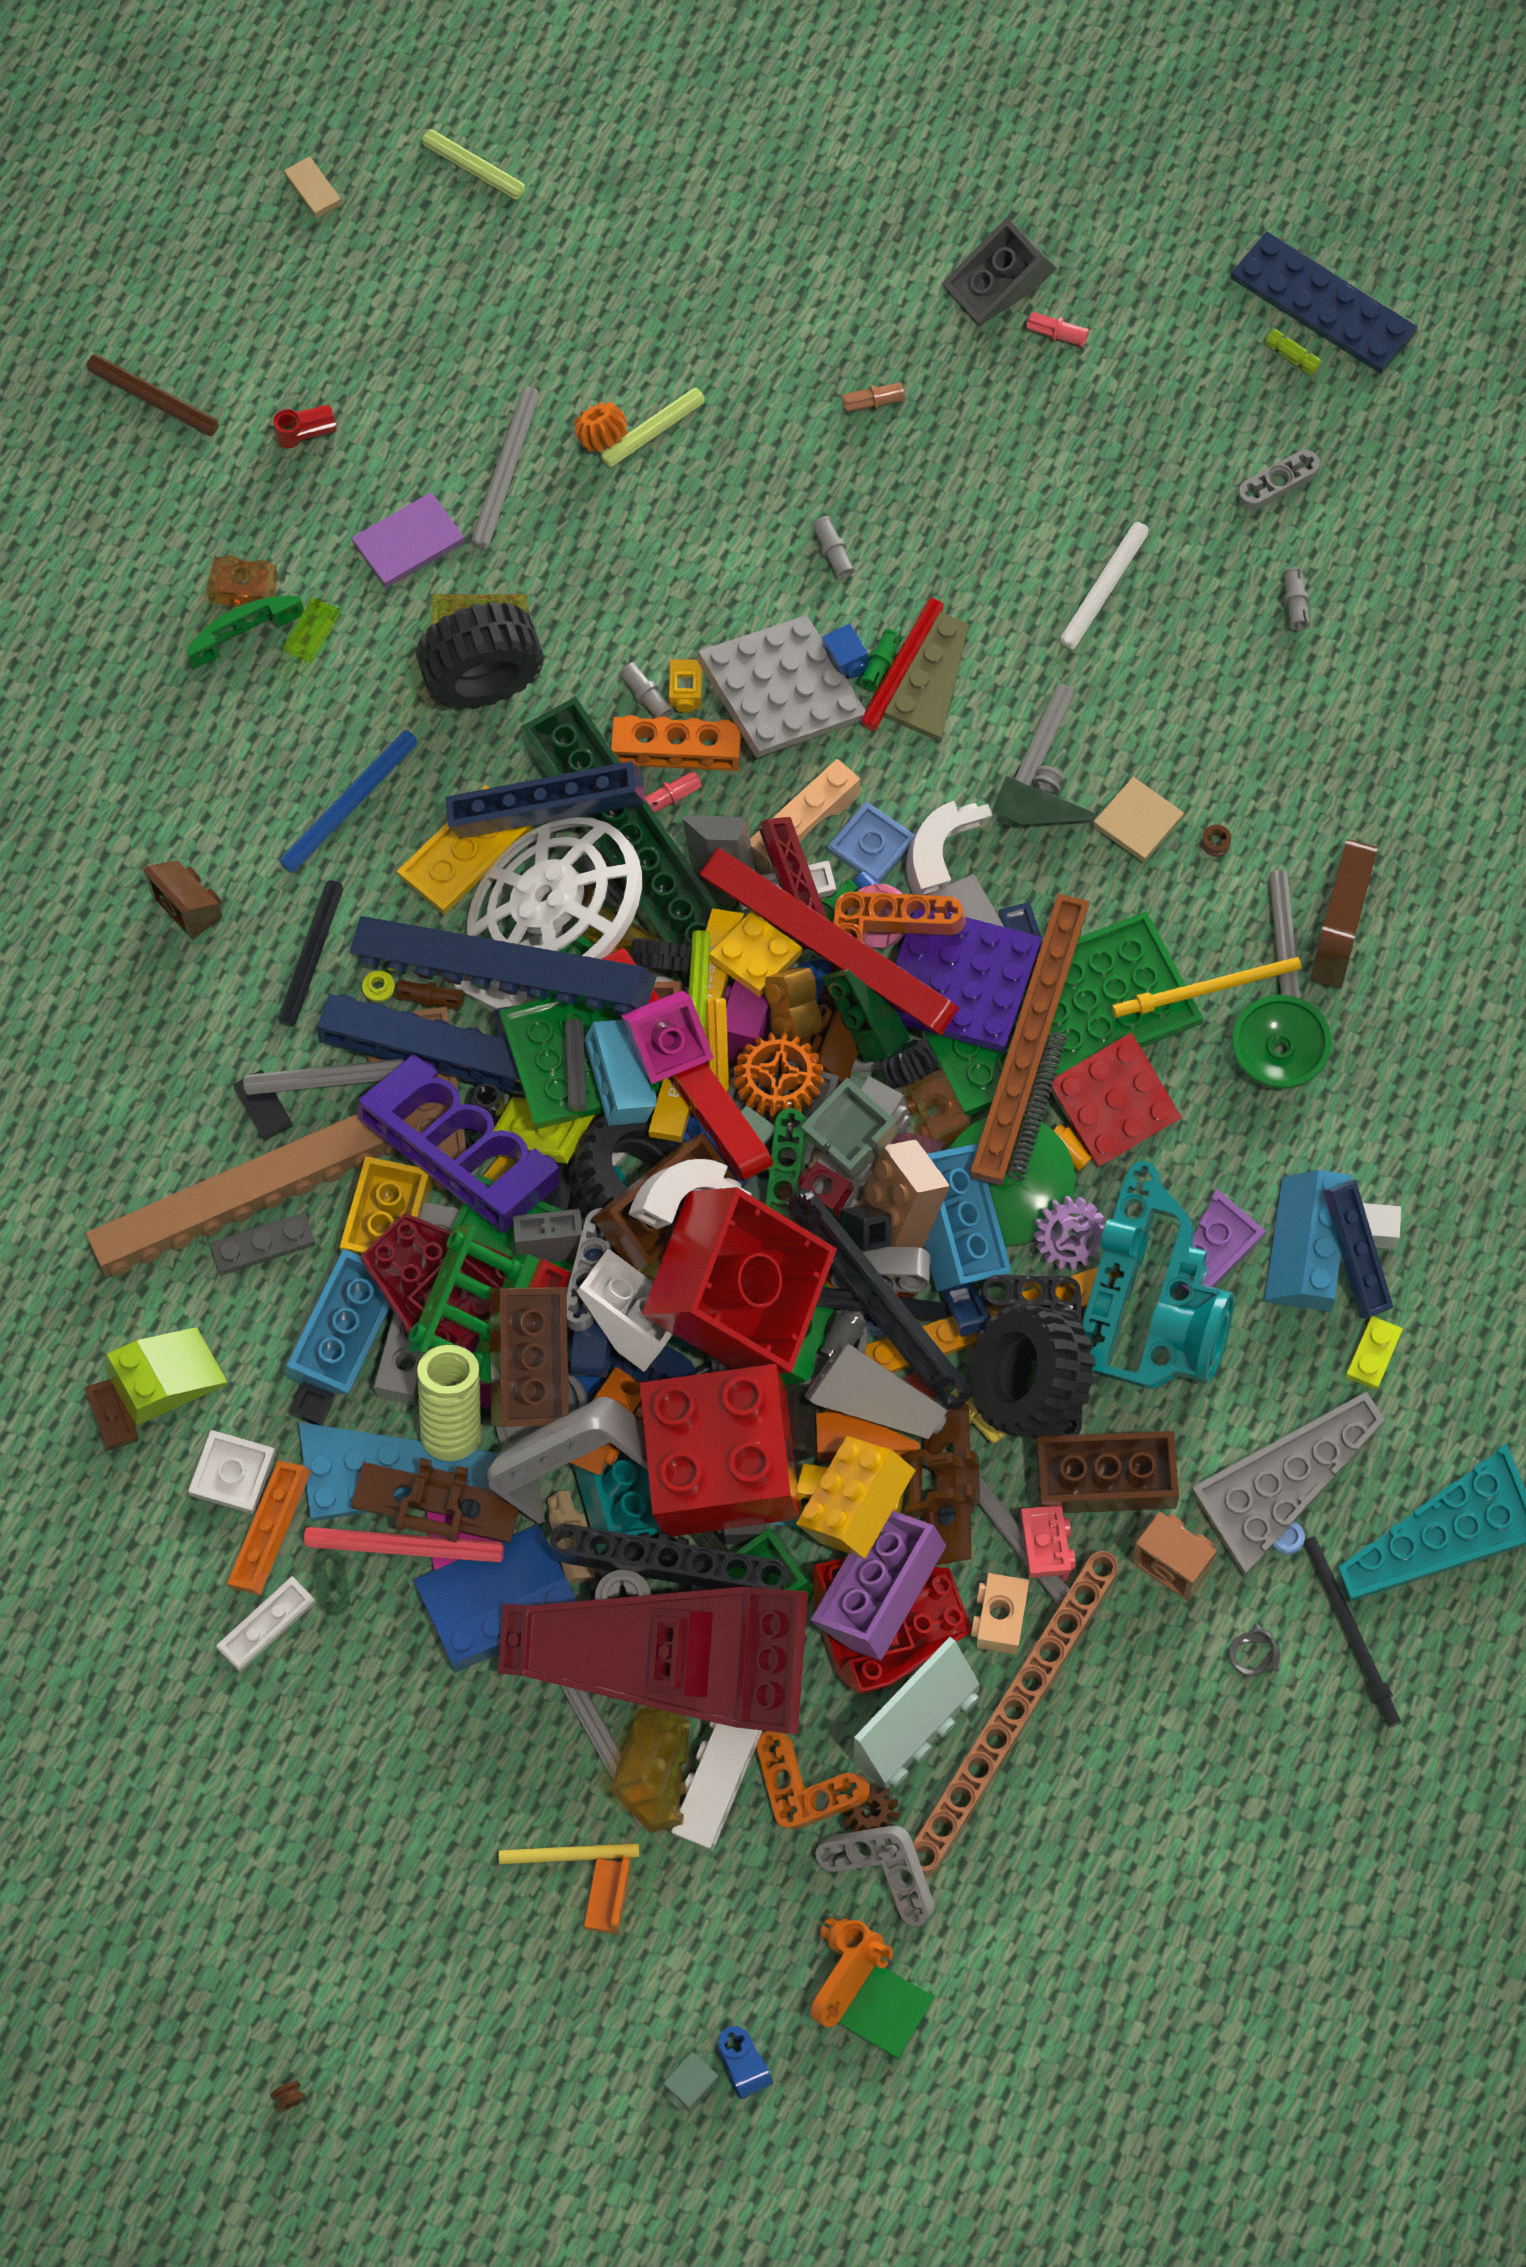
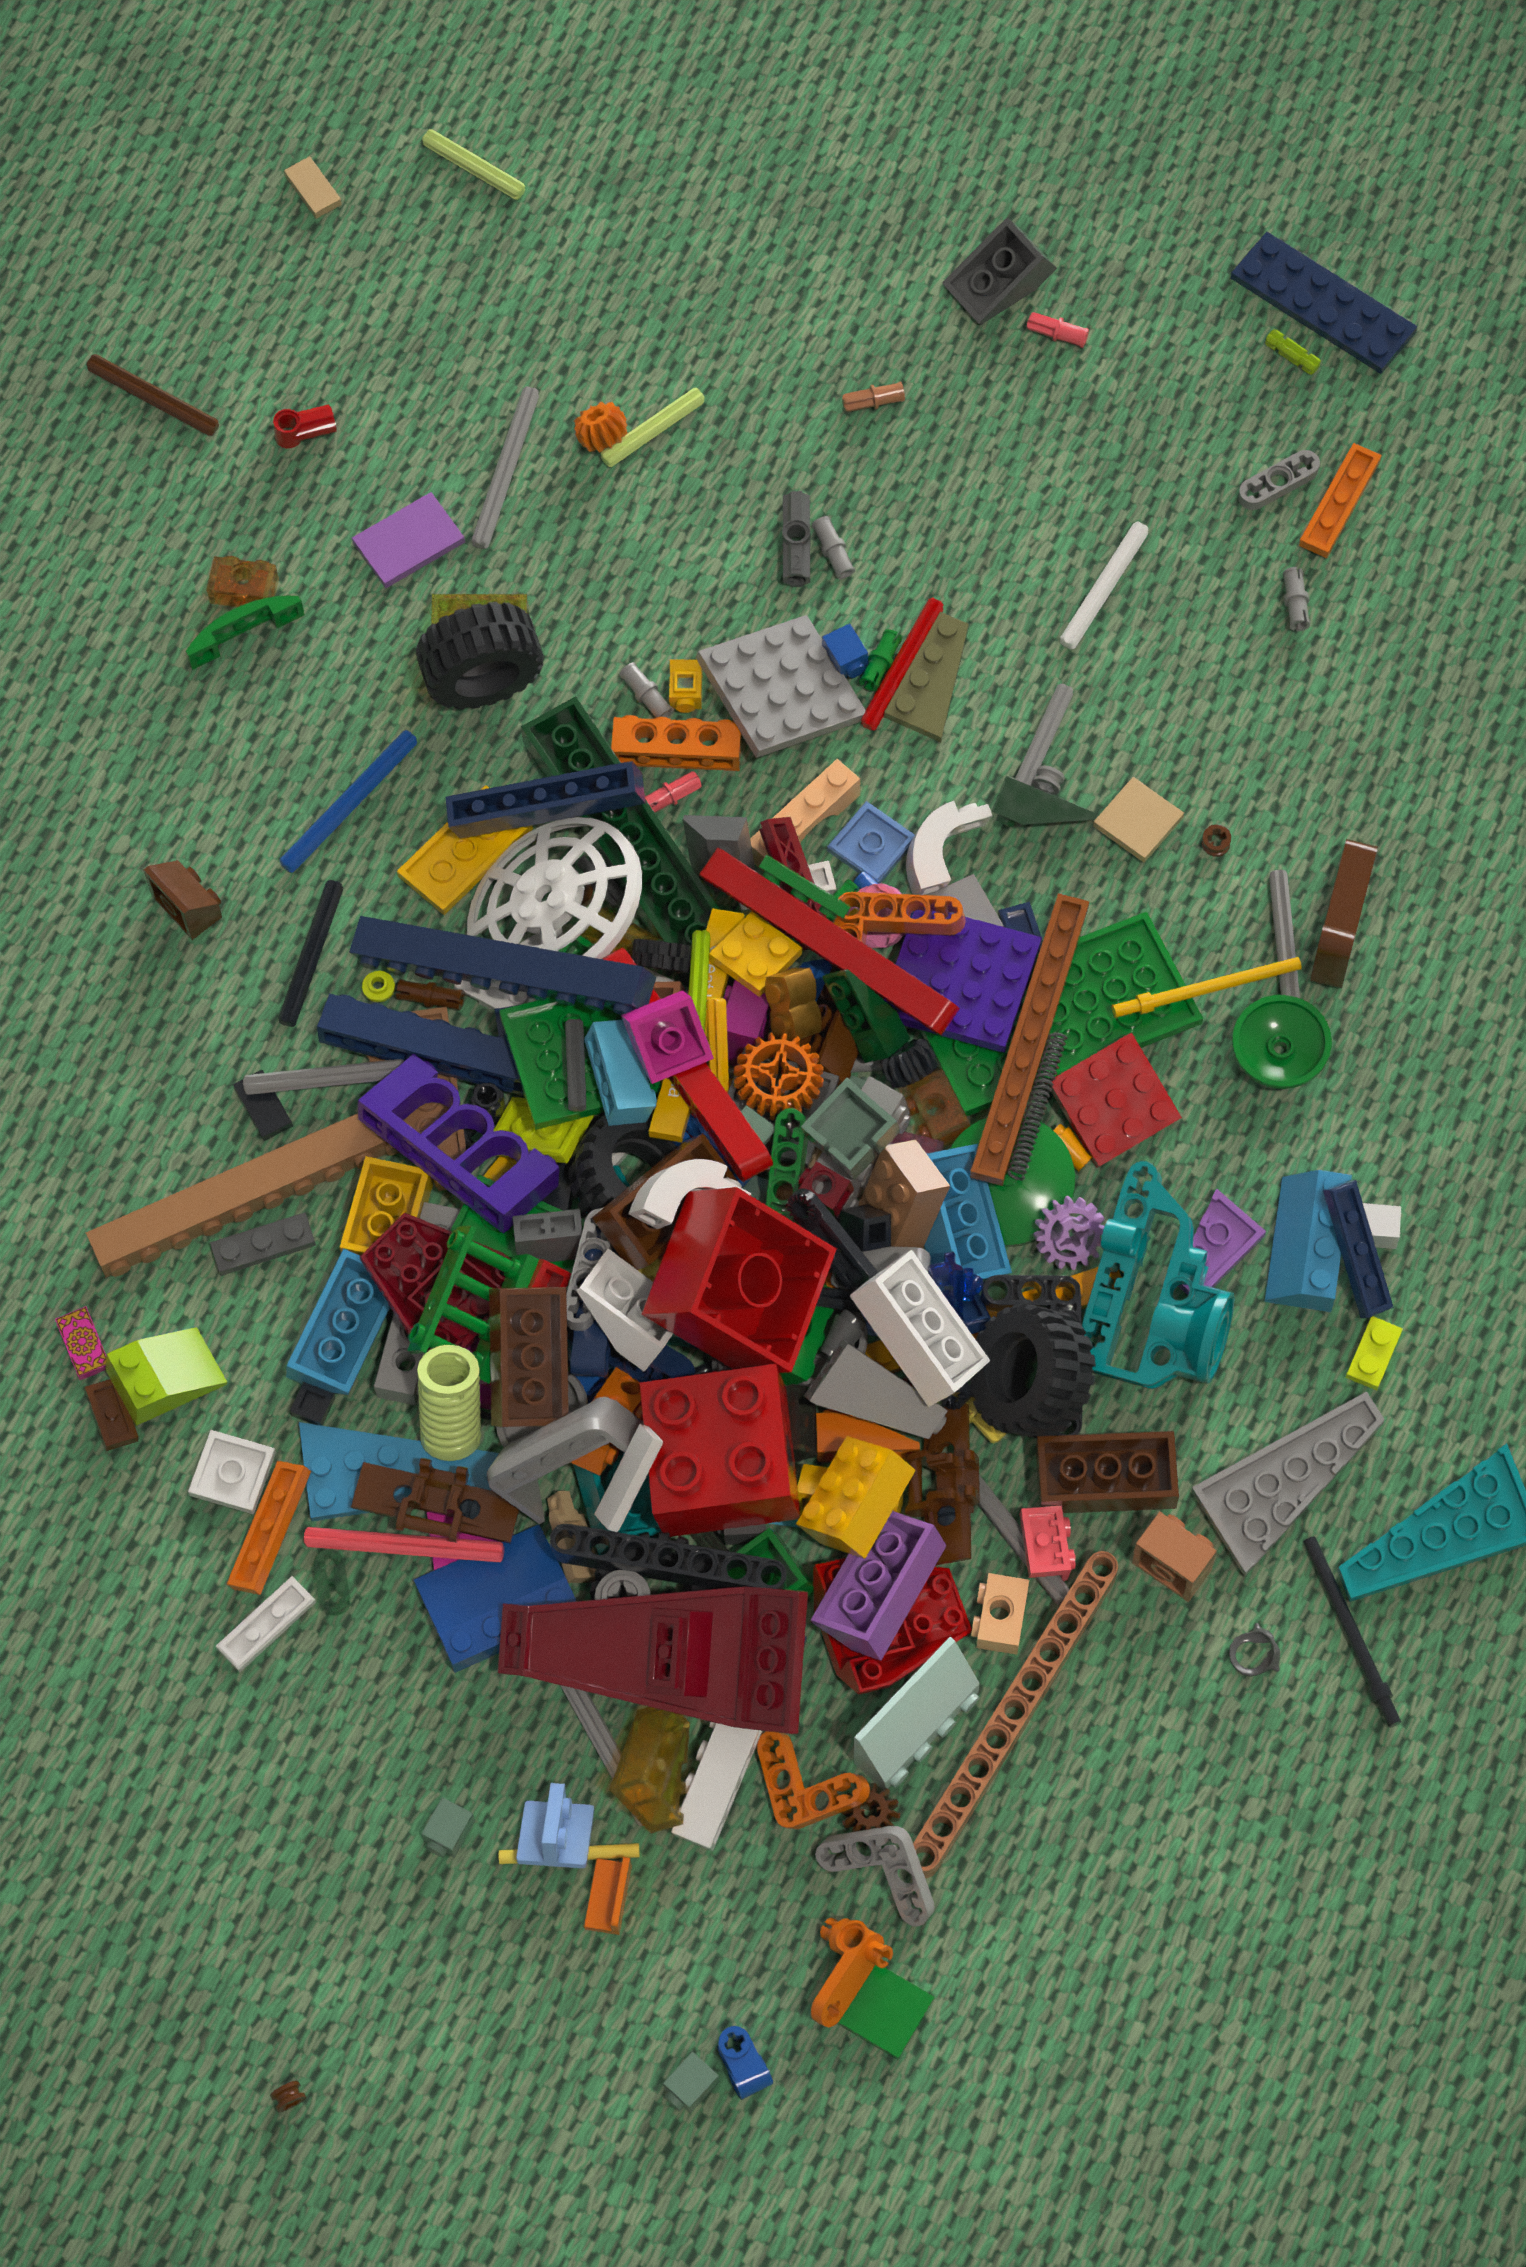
(82, 1343): none -> tile
(311, 630): clear neon green tile -> none
(447, 1828): none -> sand green brick
(555, 1831): none -> light blue bracket
(628, 1478): none -> white tile
(796, 553): none -> dark grey piece
(803, 888): none -> green plate
(920, 1328): none -> white slope
(957, 1283): none -> clear blue hips
(1291, 1540): light blue tile -> none
(1340, 500): none -> orange plate

